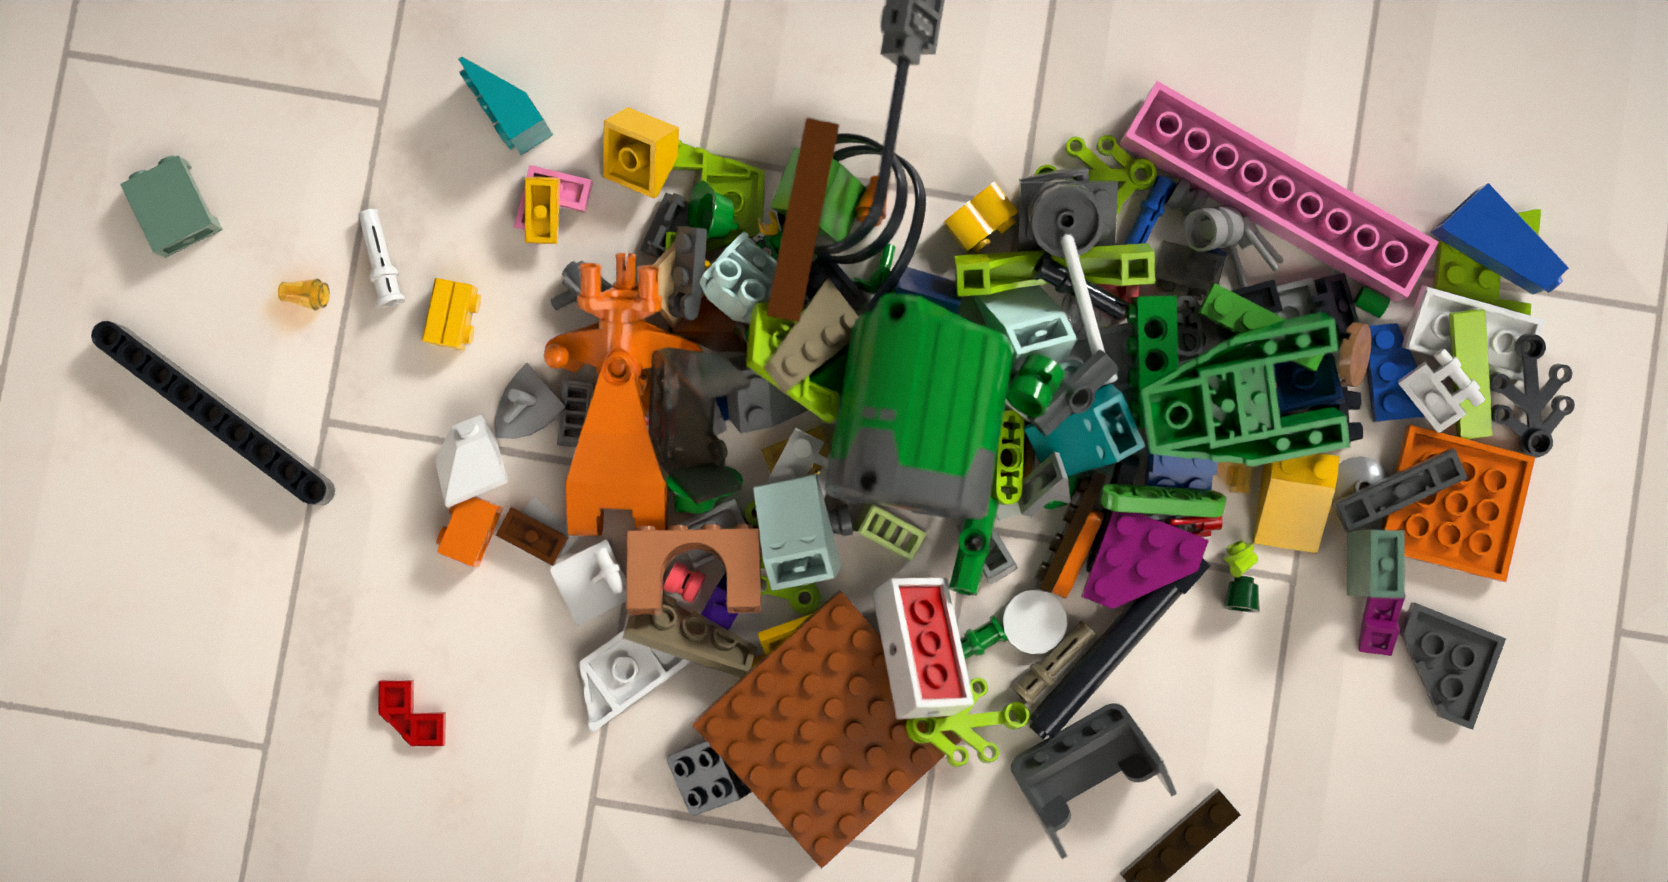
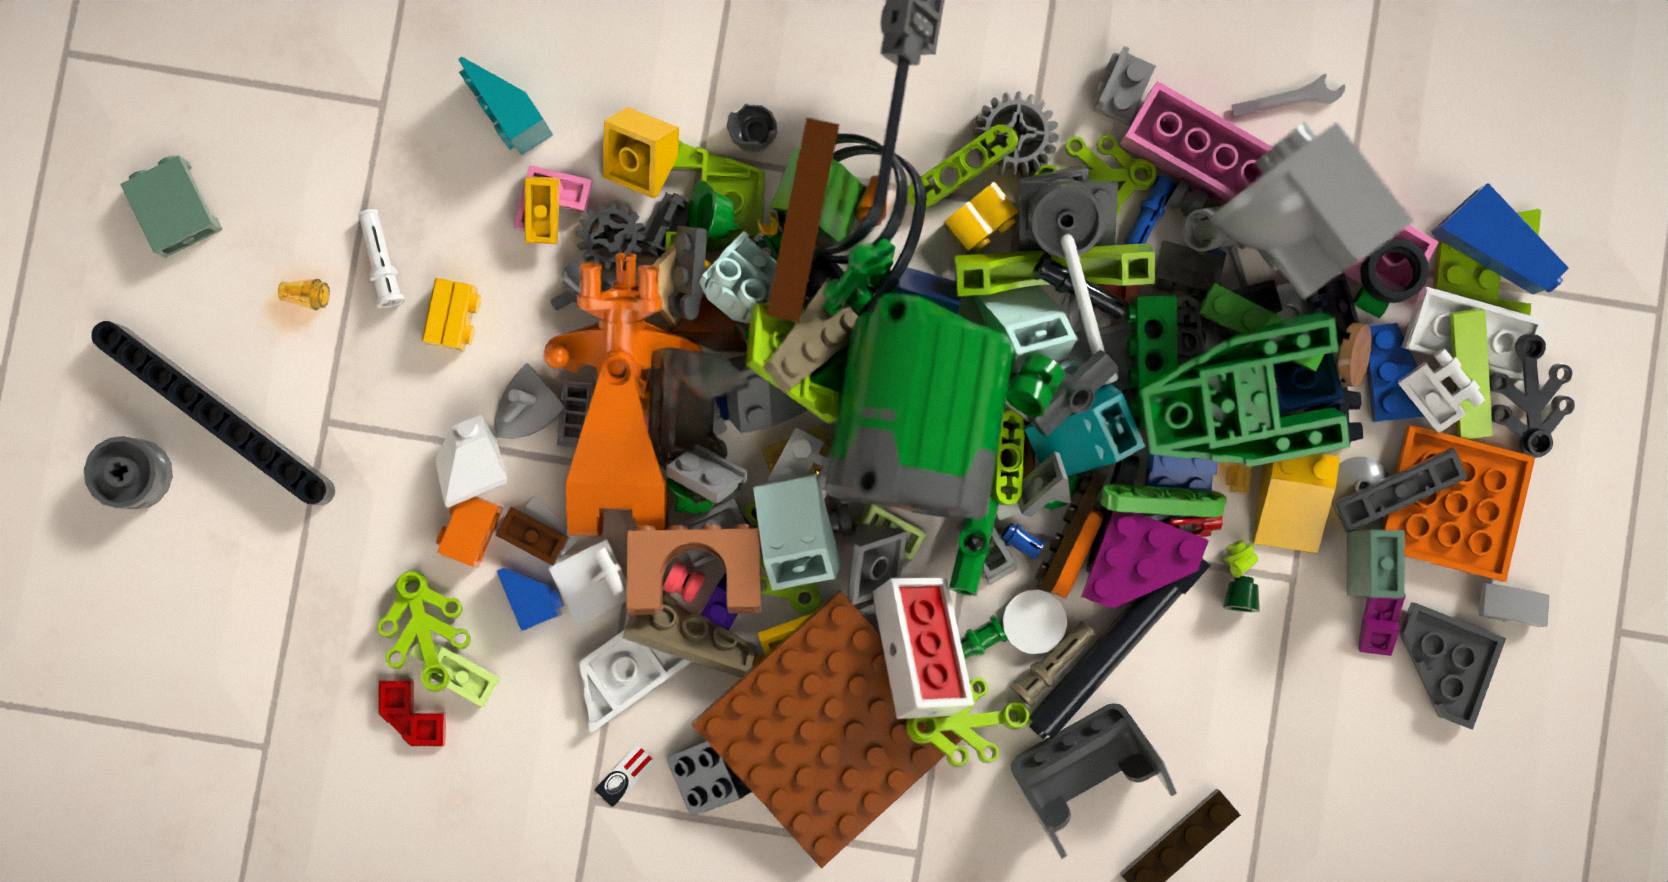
(128, 473): none -> dark grey wheel
(421, 625): none -> lime plant
(465, 676): none -> yellowish green hinge
(530, 598): none -> blue slope
(598, 239): none -> dark grey gear
(624, 776): none -> sticker
(706, 473): none -> light grey plate
(752, 127): none -> dark grey hair
(864, 262): none -> green plant
(875, 559): none -> light grey slope
(959, 162): none -> lime beam
(1022, 540): none -> blue pin
(1029, 134): none -> light grey gear
(1125, 86): none -> light grey bracket
(1314, 207): none -> light grey piece
(1315, 91): none -> light grey piece
(1419, 266): none -> black tyre
(1514, 604): none -> light grey slope

